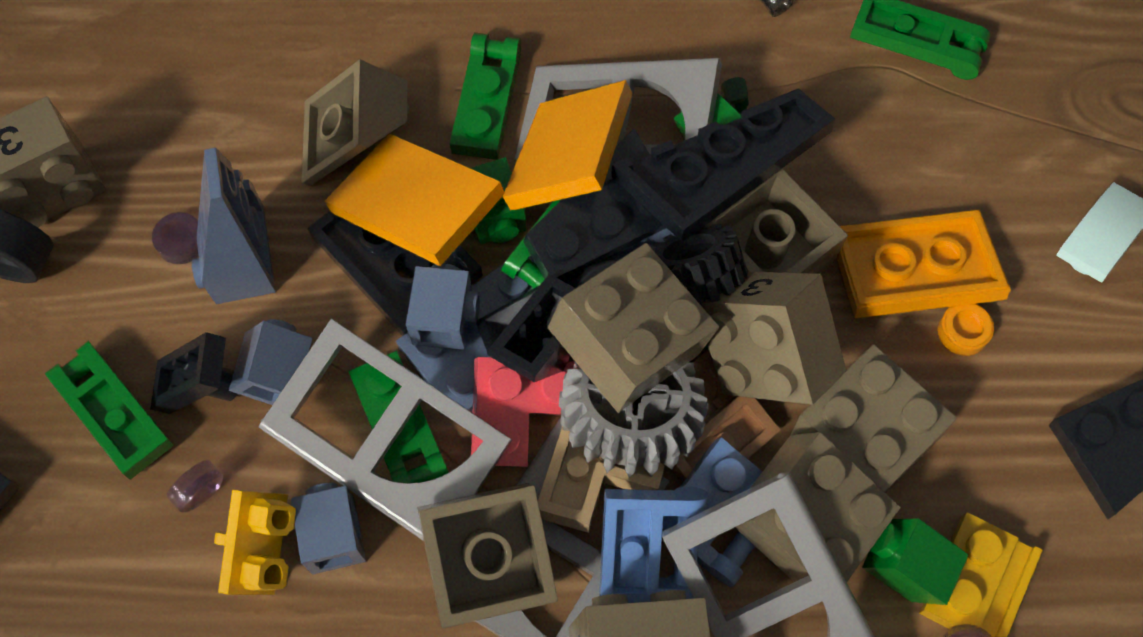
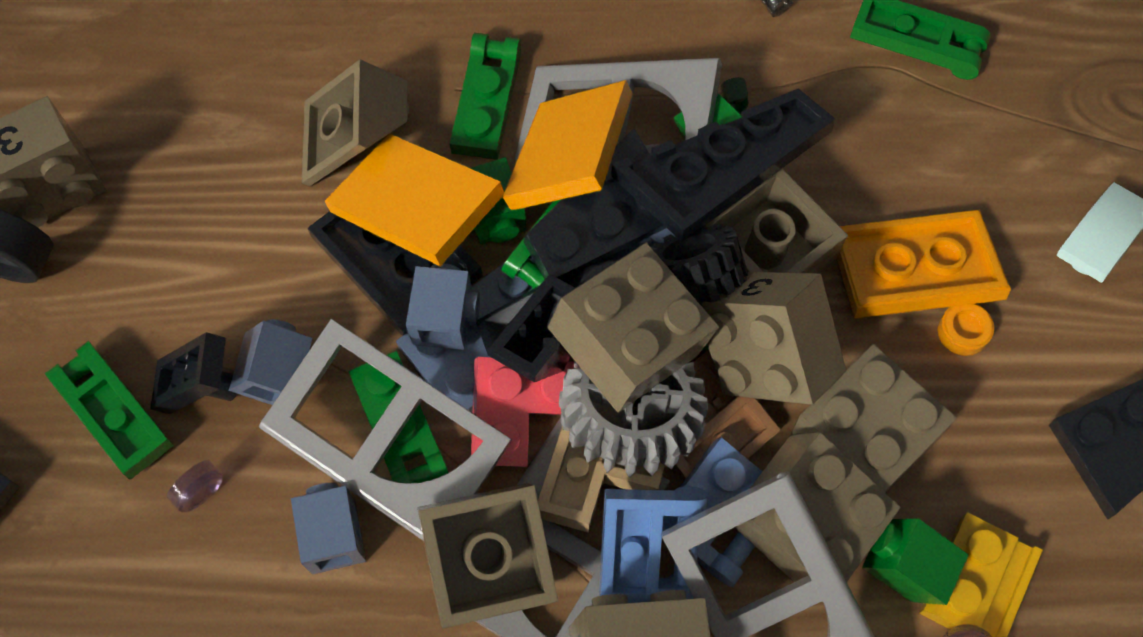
(176, 238): tile -> none
(231, 235): sand blue wedge -> none
(254, 543): yellow hips -> none

